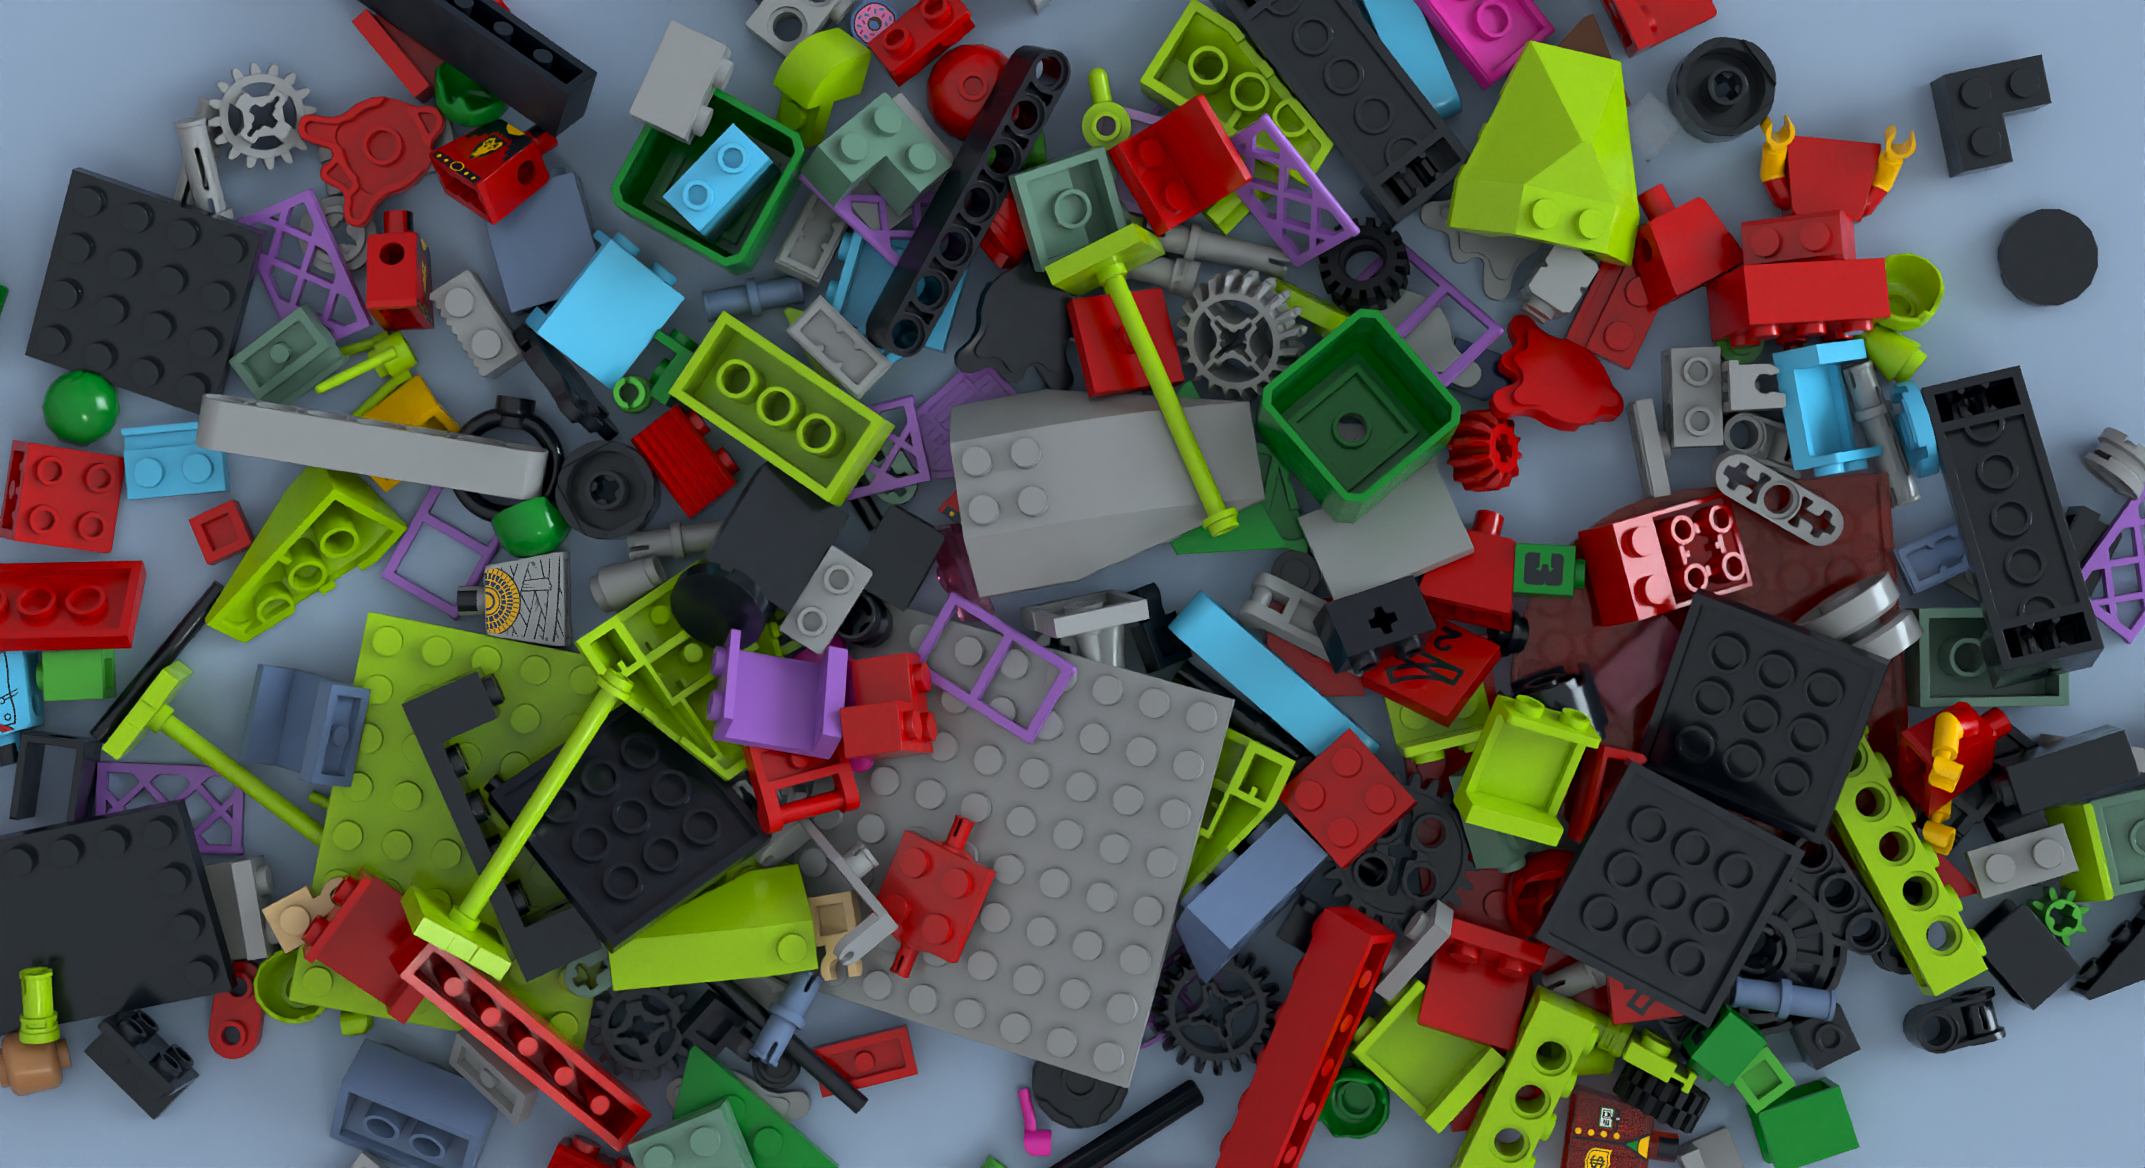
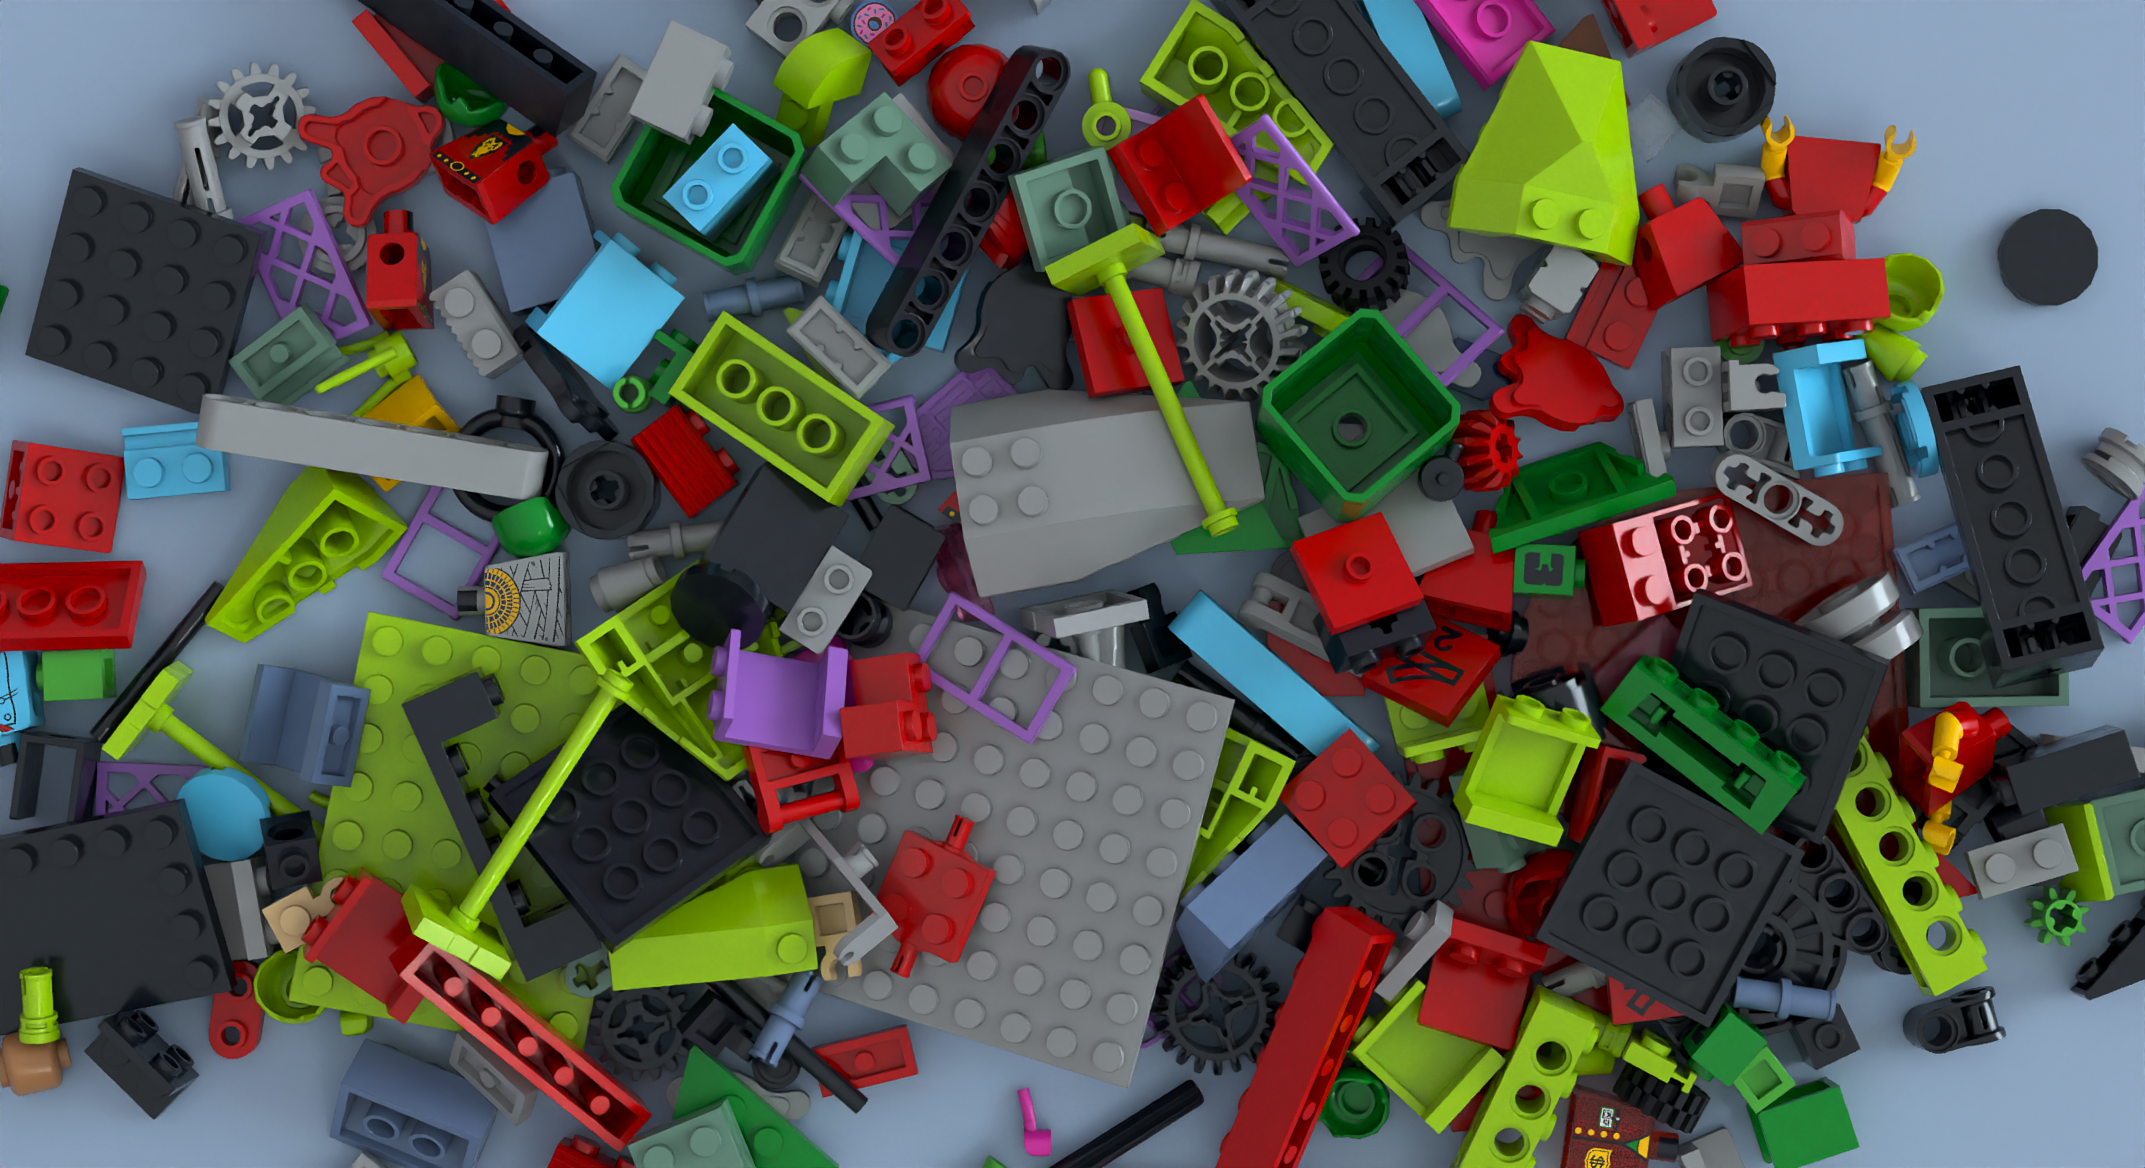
(80, 407): green hair -> none
(222, 532): red plate -> none
(226, 812): none -> medium azure tile
(291, 850): none -> black brick
(607, 116): none -> light grey plate
(1073, 1097): black tile -> none
(1356, 573): none -> red plate
(1442, 475): none -> black piece
(1572, 492): none -> green wing
(1728, 191): none -> light grey plate
(1764, 783): none -> green brick
(1973, 111): black brick -> none
(2024, 954): black piece -> none

